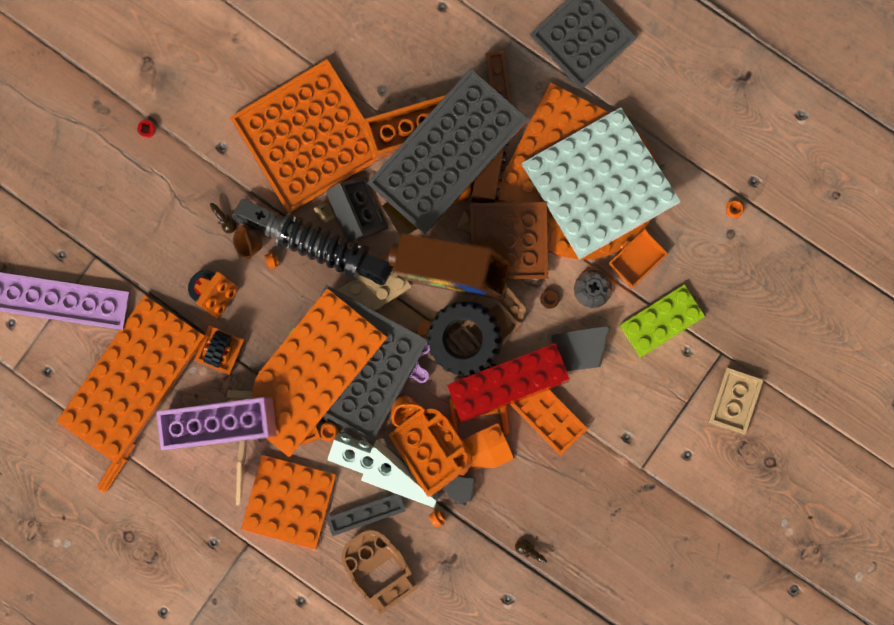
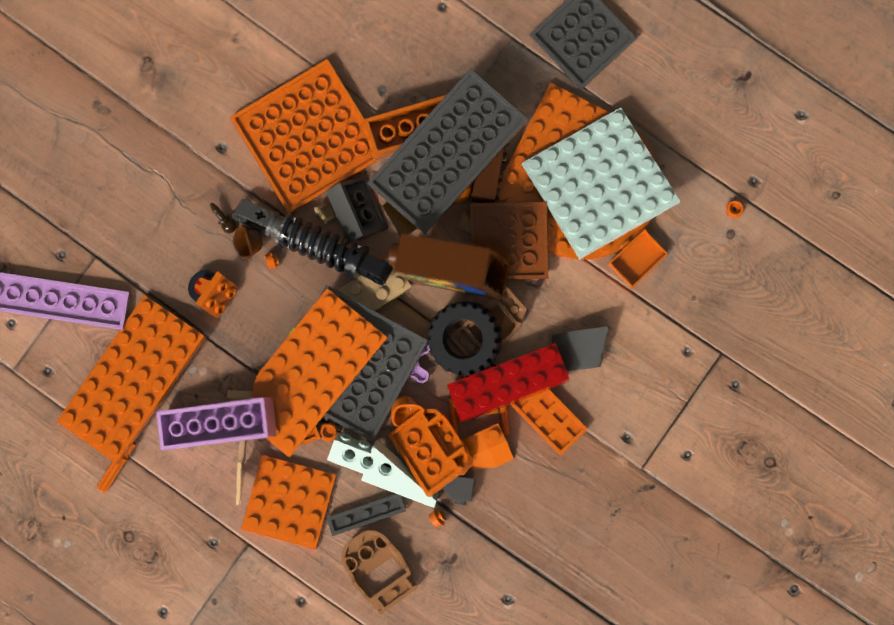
(140, 128): red bush -> none
(219, 350): plate -> none
(423, 328): orange plate -> none
(498, 73): dark orange plate -> none
(523, 547): dark brown bar -> none
(549, 299): reddish brown tile -> none
(592, 289): dark grey piece -> none
(662, 321): lime plate -> none
(735, 401): tan plate -> none

